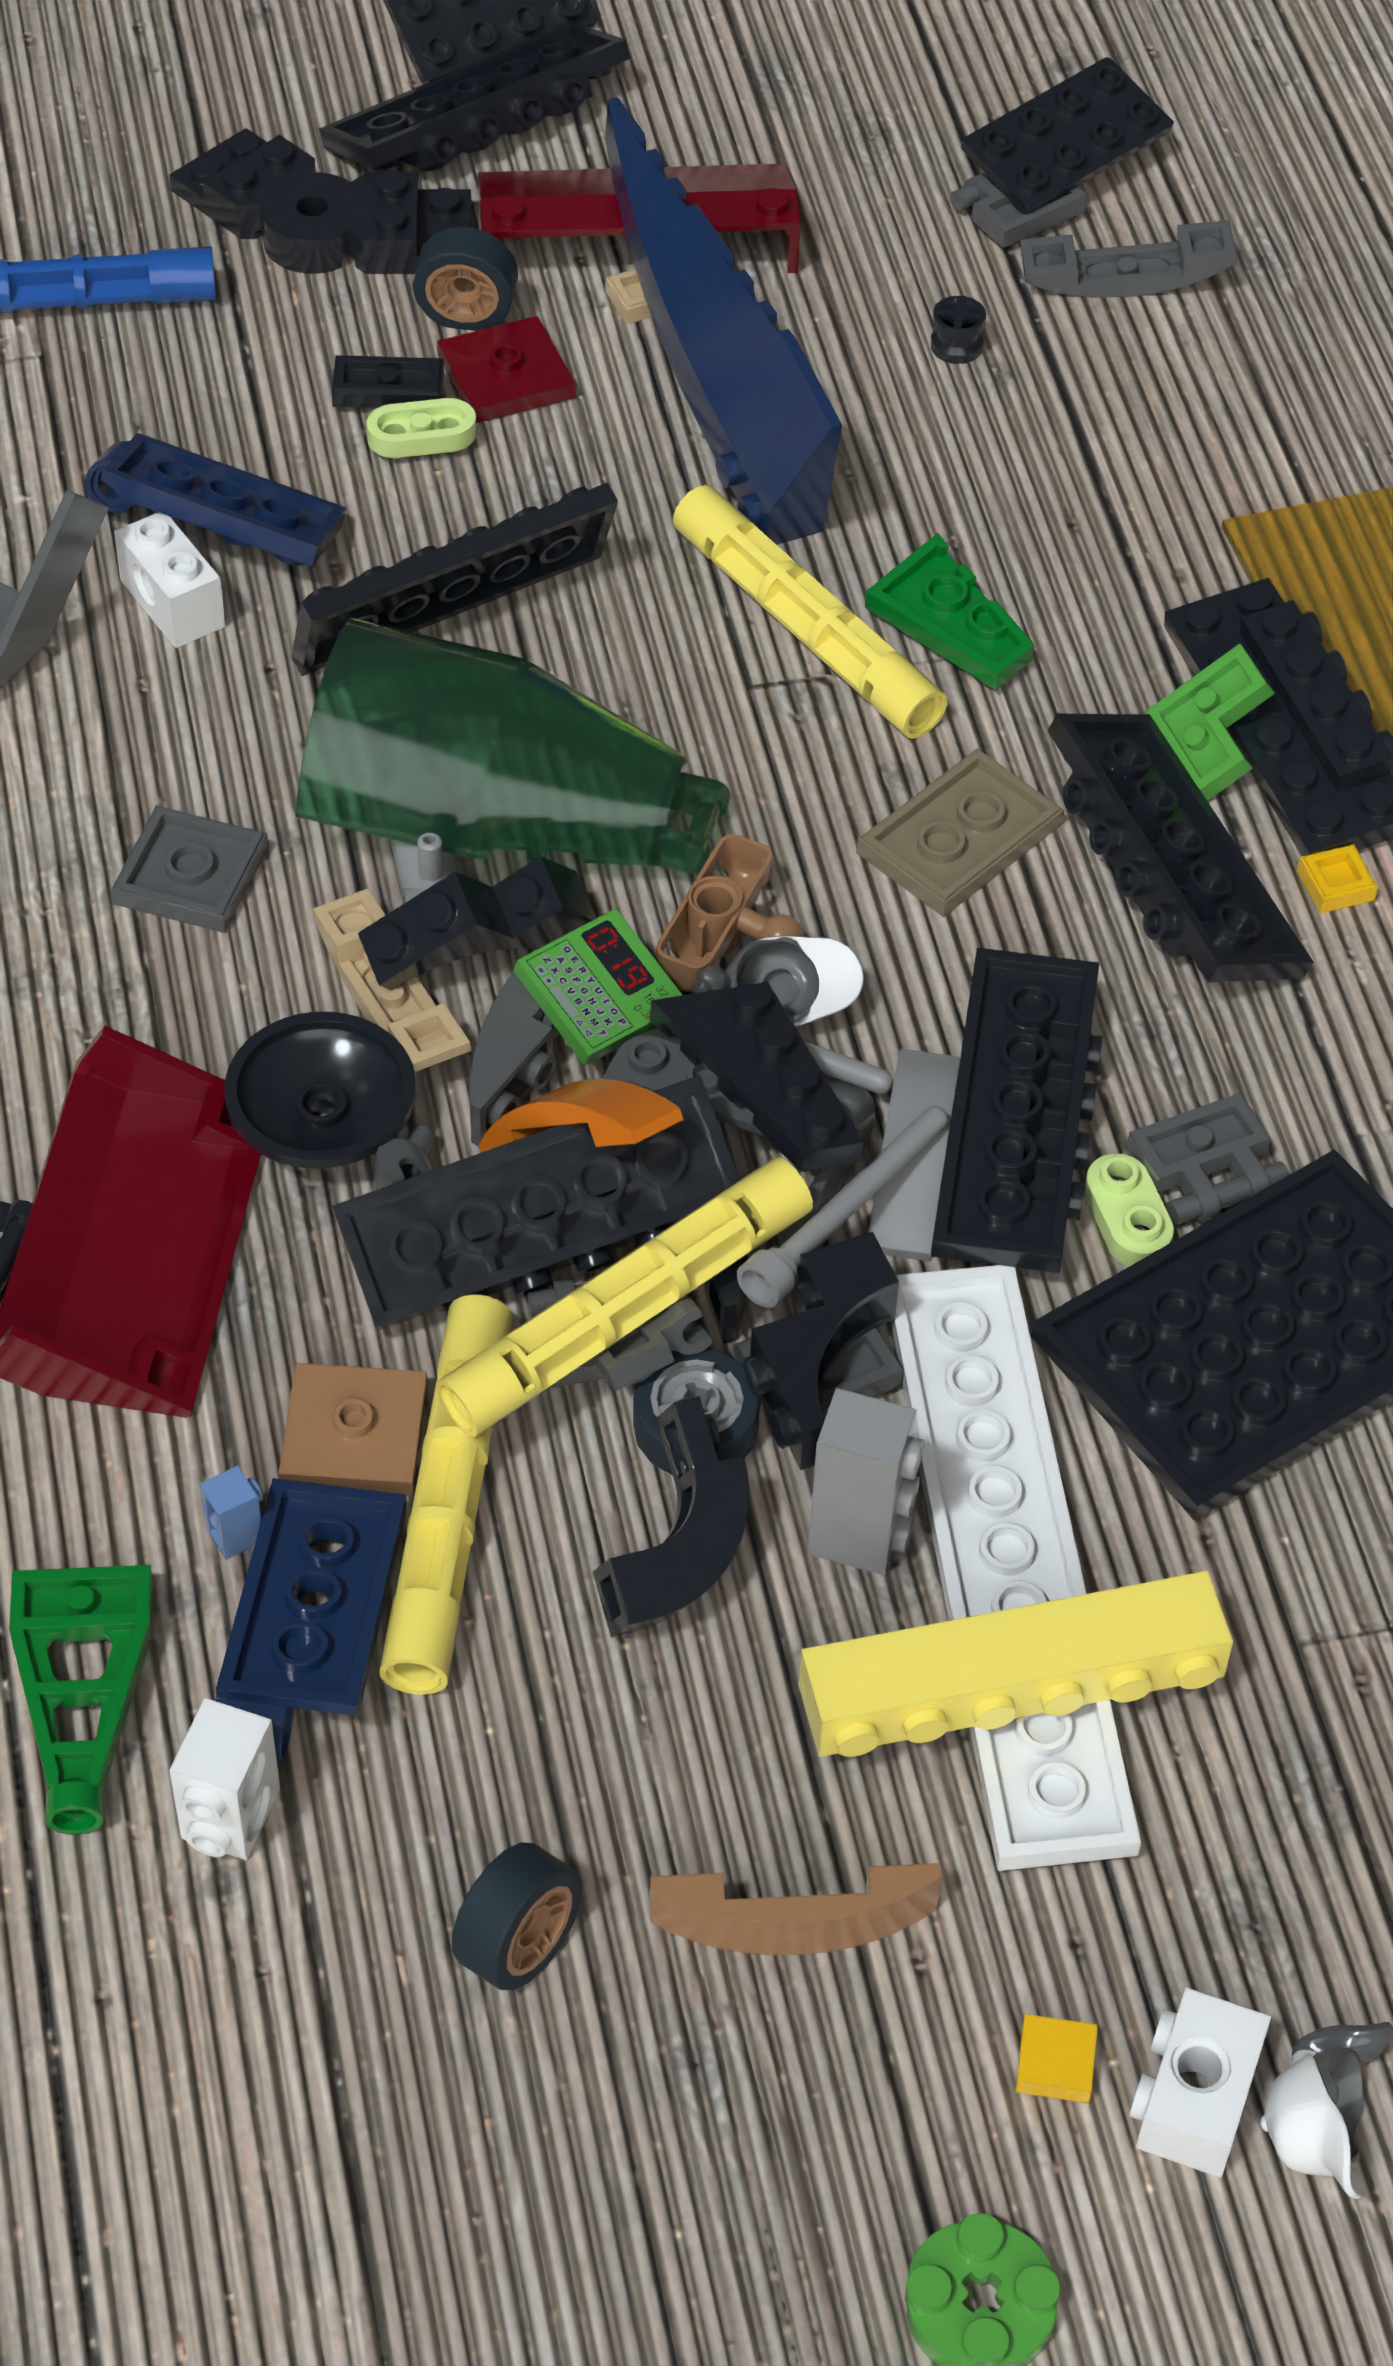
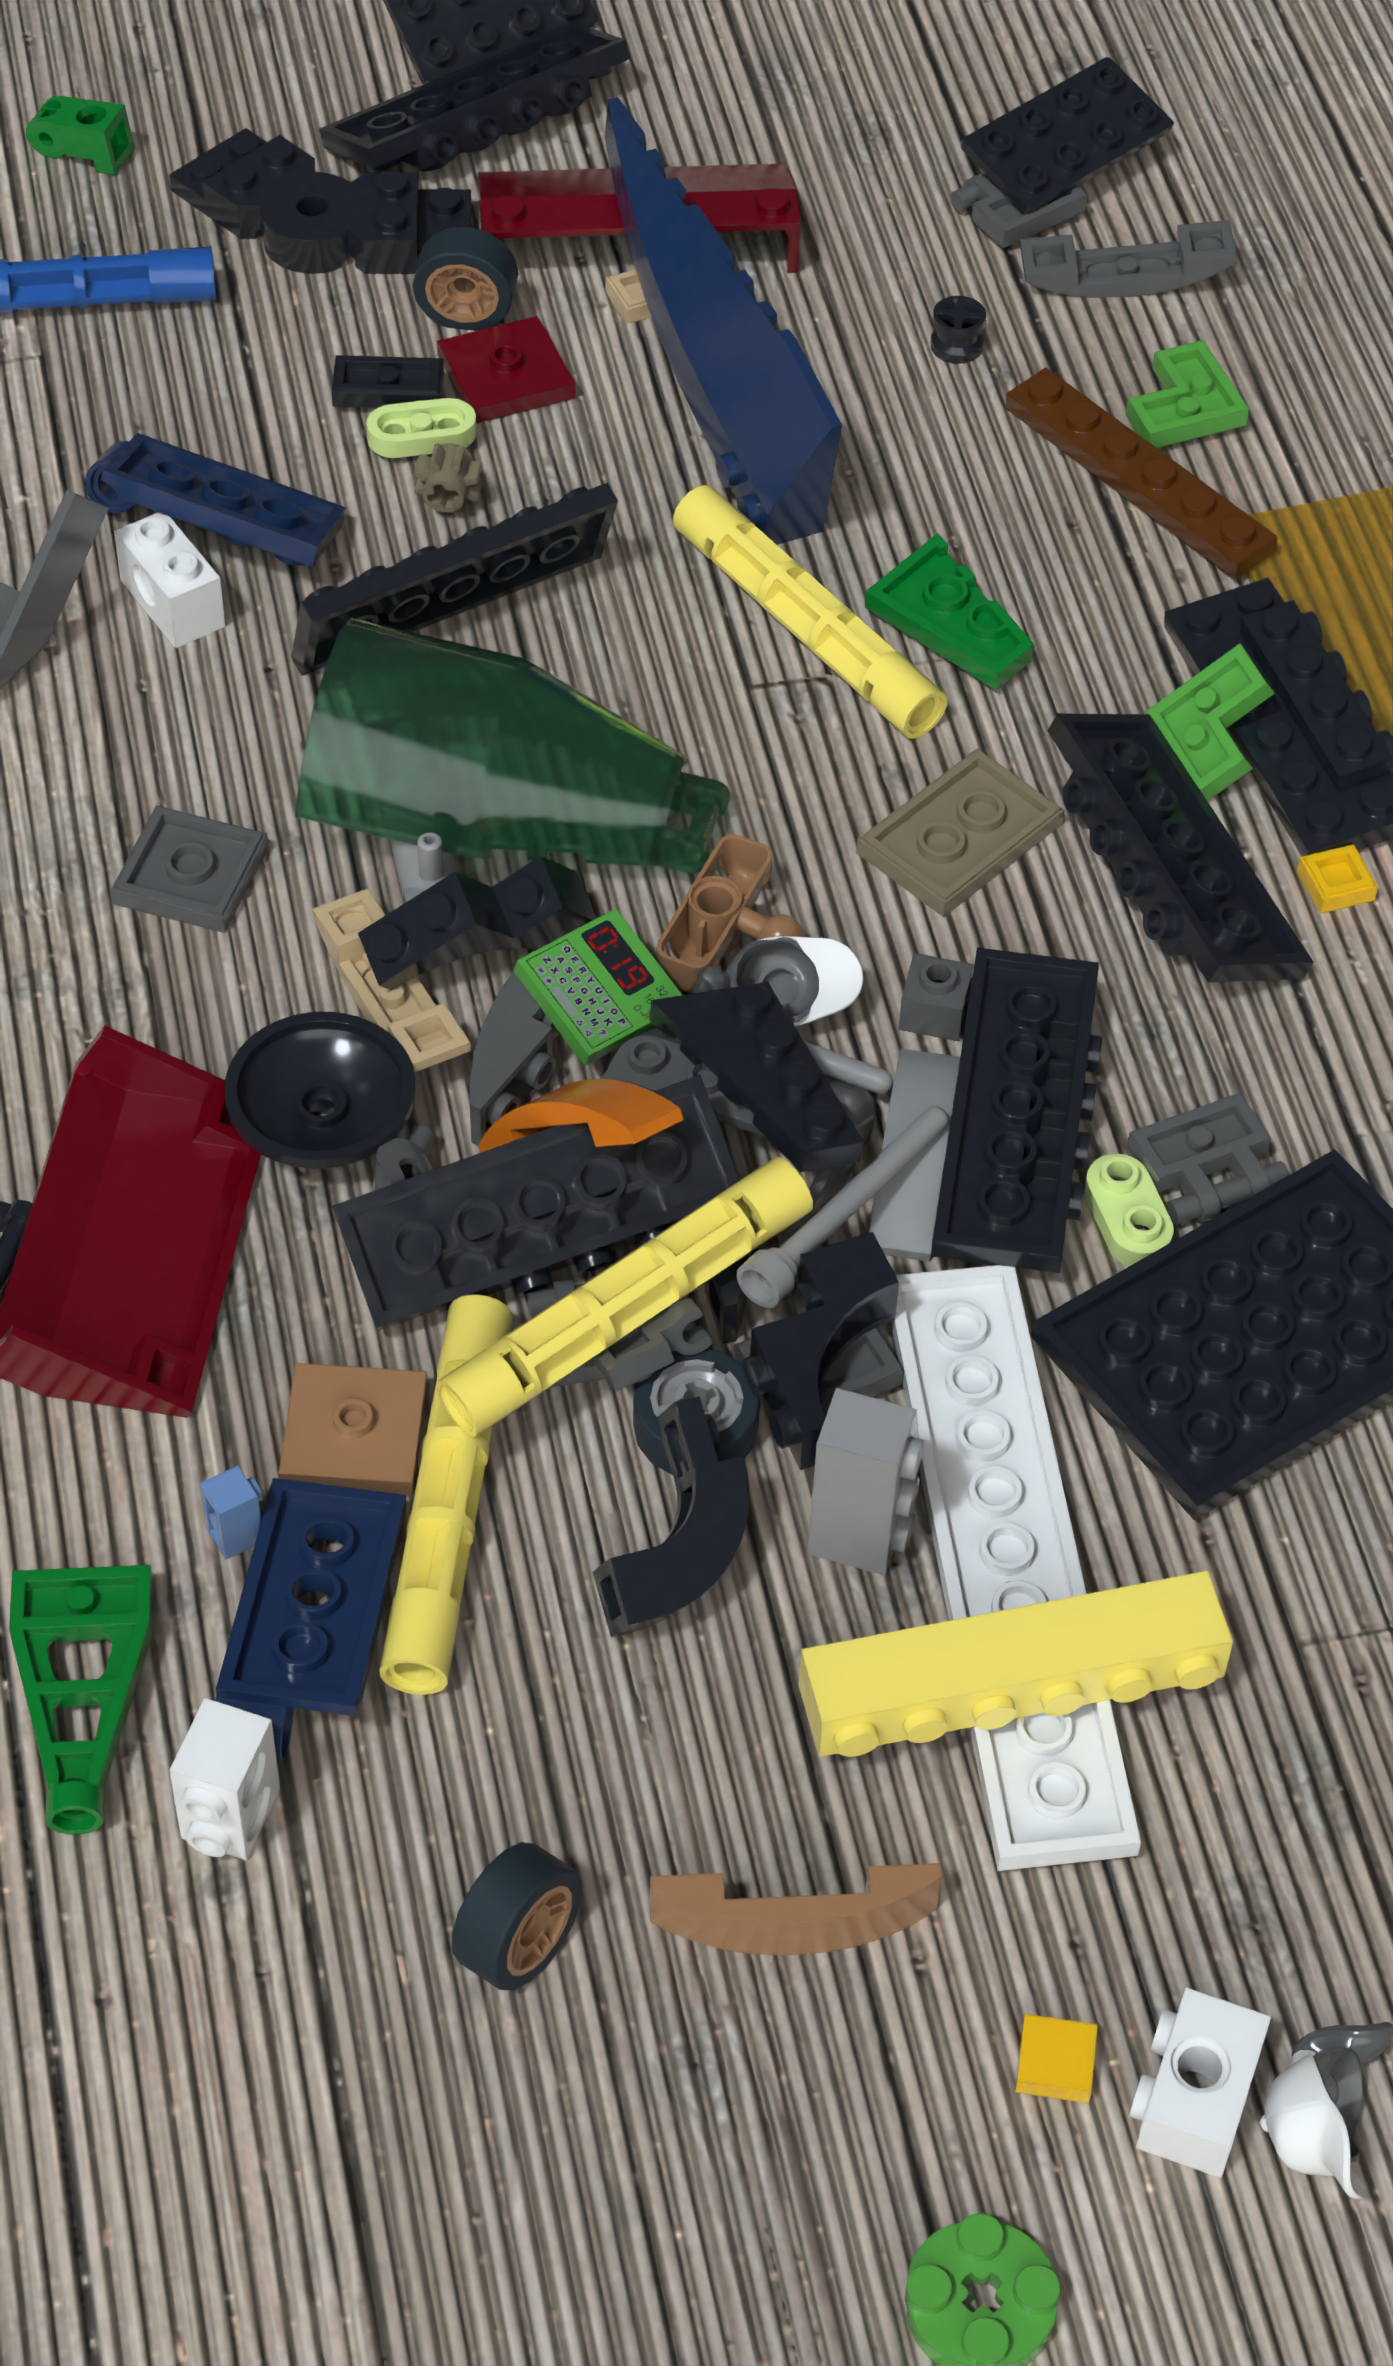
(82, 131): none -> green leg
(448, 477): none -> dark tan gear
(935, 997): none -> dark grey plate
(1141, 473): none -> reddish brown plate
(1194, 401): none -> bright green plate

